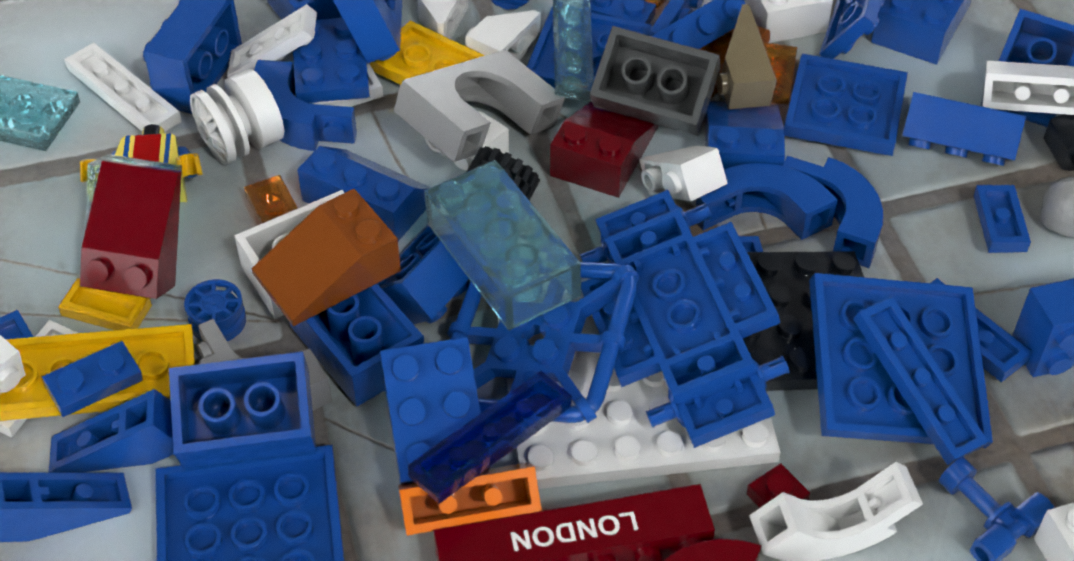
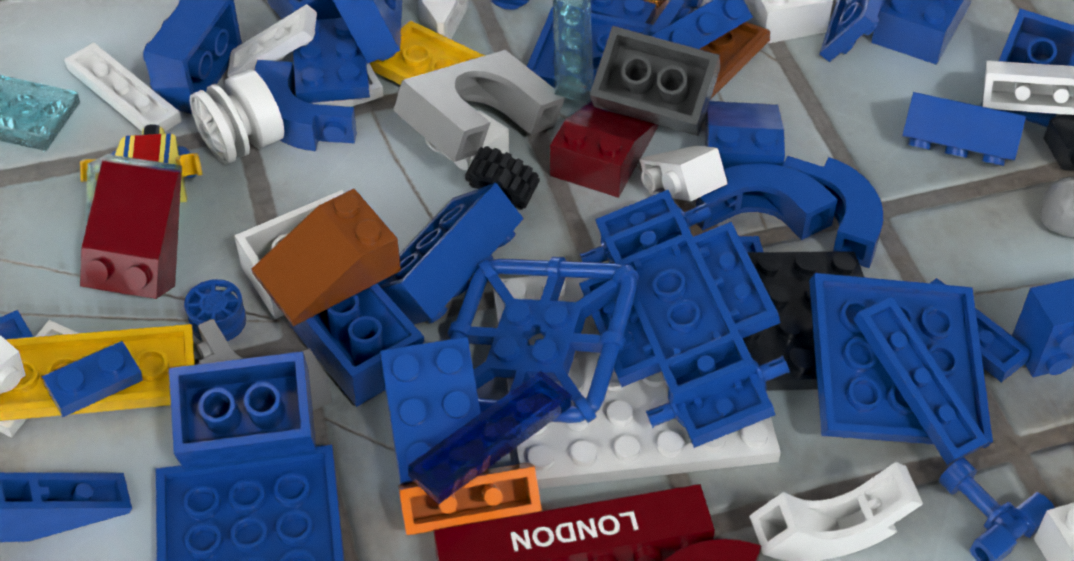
(104, 307): yellow tile -> none
(118, 438): blue slope -> none
(269, 198): clear orange plate -> none
(390, 194): blue slope -> none
(503, 244): clear light blue brick -> none
(508, 32): white slope -> none
(747, 71): dark tan slope -> none
(774, 483): dark red plate -> none
(783, 62): clear orange plate -> none
(846, 104): blue plate -> none
(1001, 218): blue plate -> none

